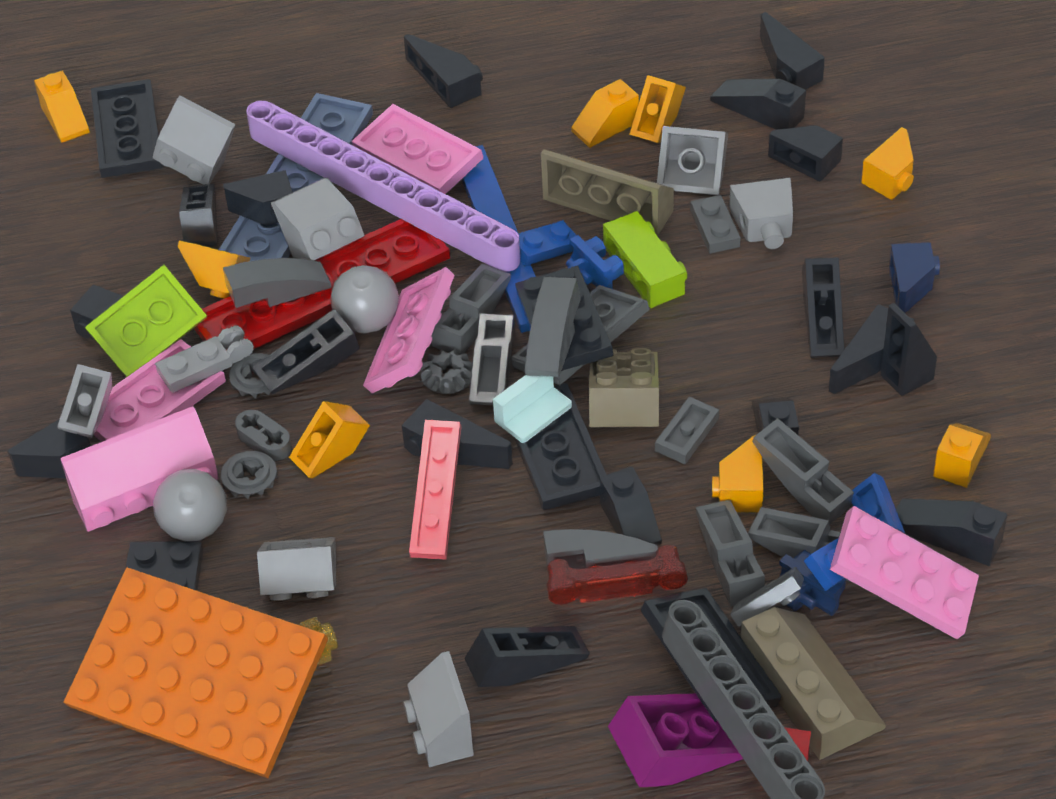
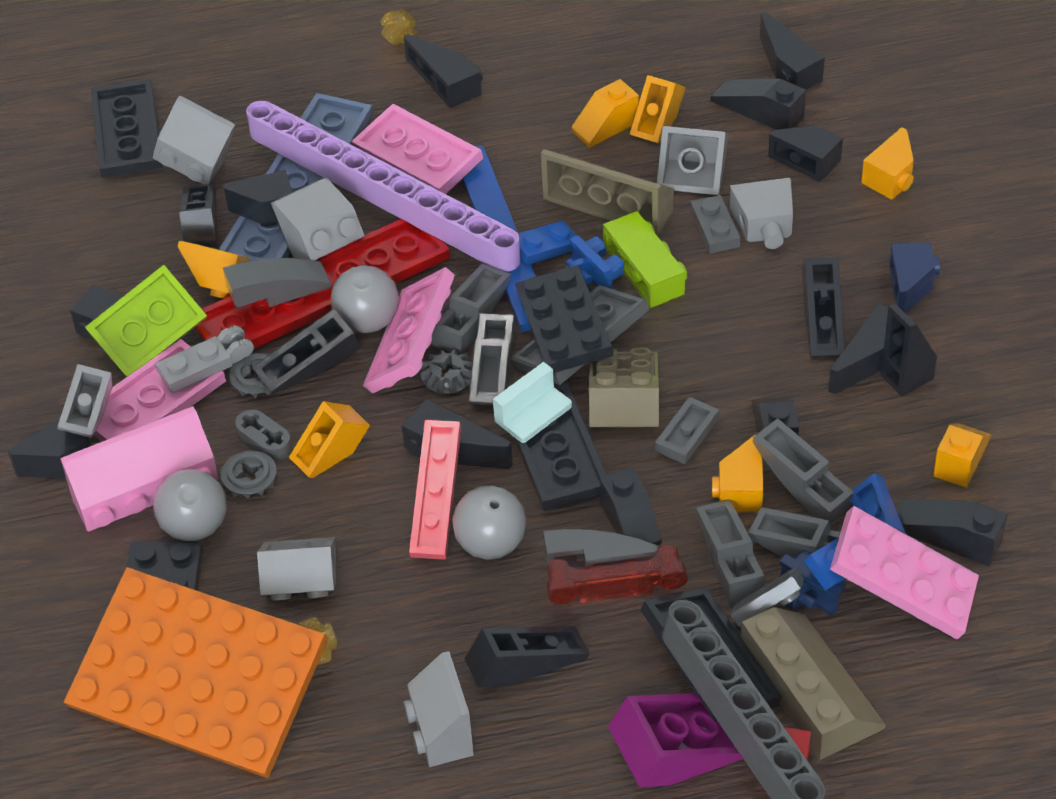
(61, 106): light orange slope -> none
(397, 25): none -> clear yellow gear
(489, 522): none -> light grey piece
(552, 326): dark grey slope -> none

